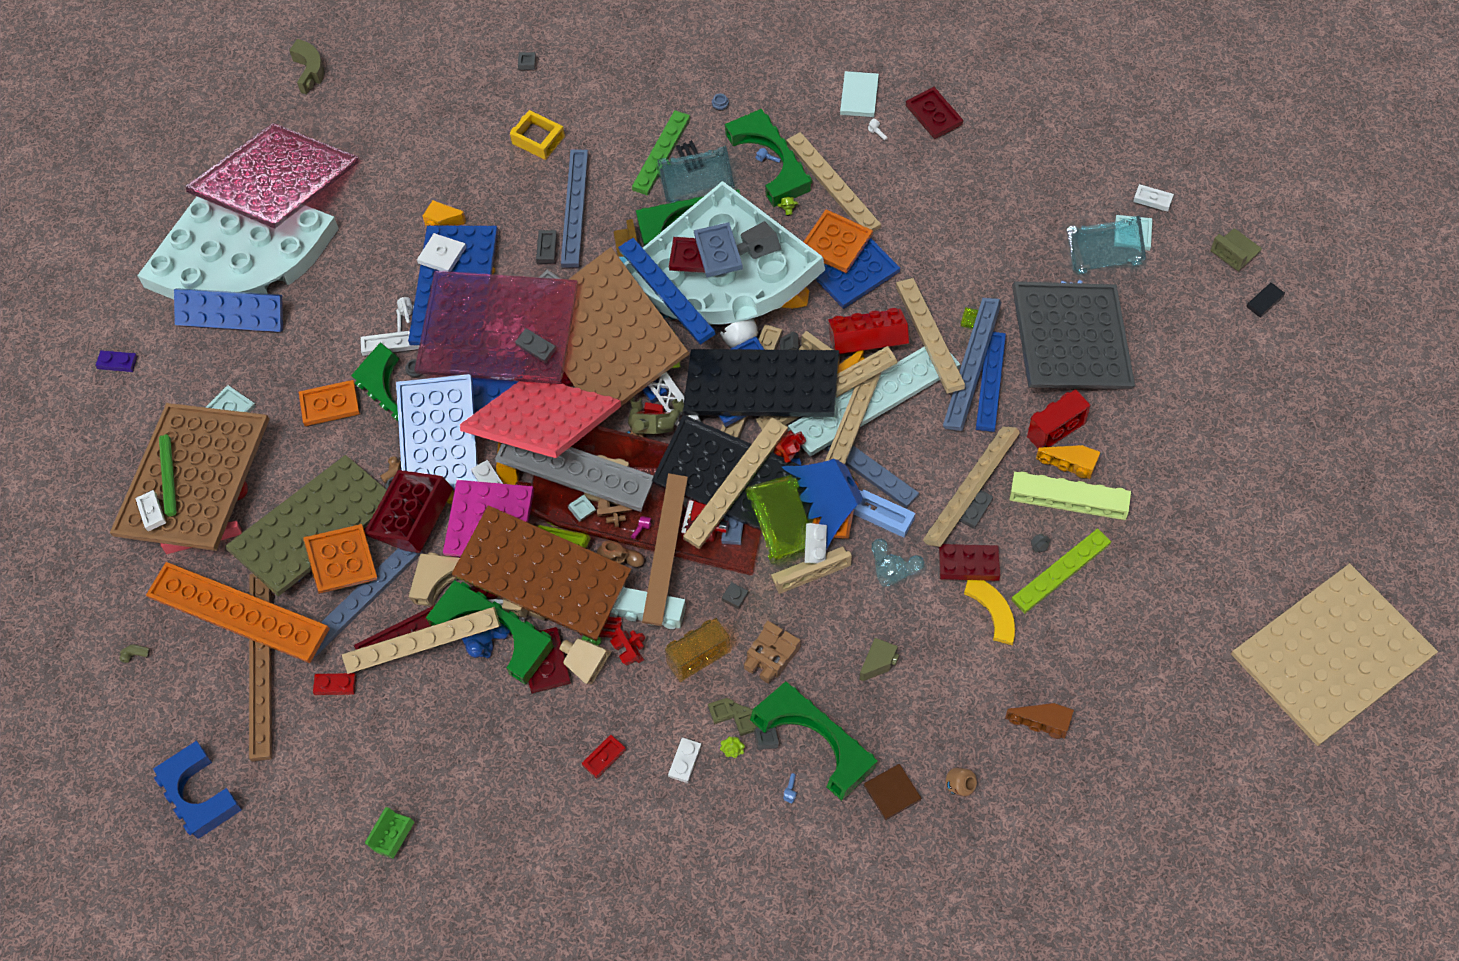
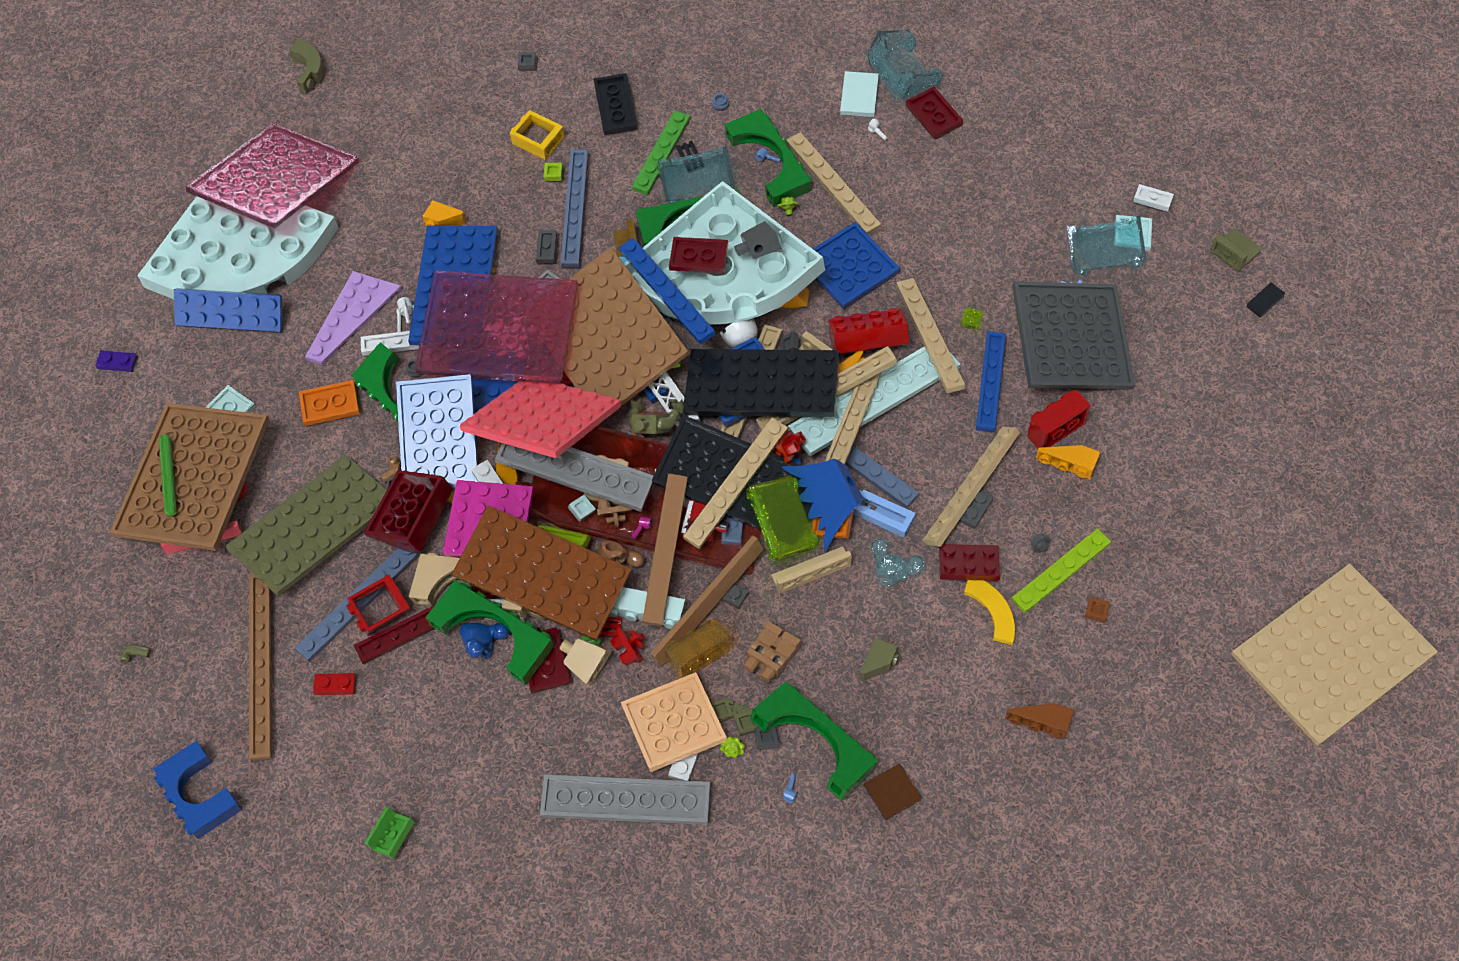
(150, 510): white plate -> none
(238, 612): orange plate -> none
(340, 558): orange plate -> none
(352, 310): none -> lavender wing
(394, 593): none -> red window
(421, 640): tan plate -> none
(441, 253): white plate -> none
(535, 345): dark grey plate -> none
(553, 171): none -> lime plate
(603, 756): red plate -> none
(615, 104): none -> black plate
(625, 799): none -> light grey plate
(653, 407): red tile -> none
(673, 722): none -> light nougat plate
(709, 597): none -> medium nougat tile
(718, 249): sand blue plate -> none
(815, 543): white plate -> none
(838, 240): orange plate -> none
(897, 65): none -> clear light blue windscreen
(961, 781): medium nougat head -> none
(972, 363): sand blue plate -> none
(1070, 495): yellowish green brick -> none
(1097, 609): none -> dark orange plate

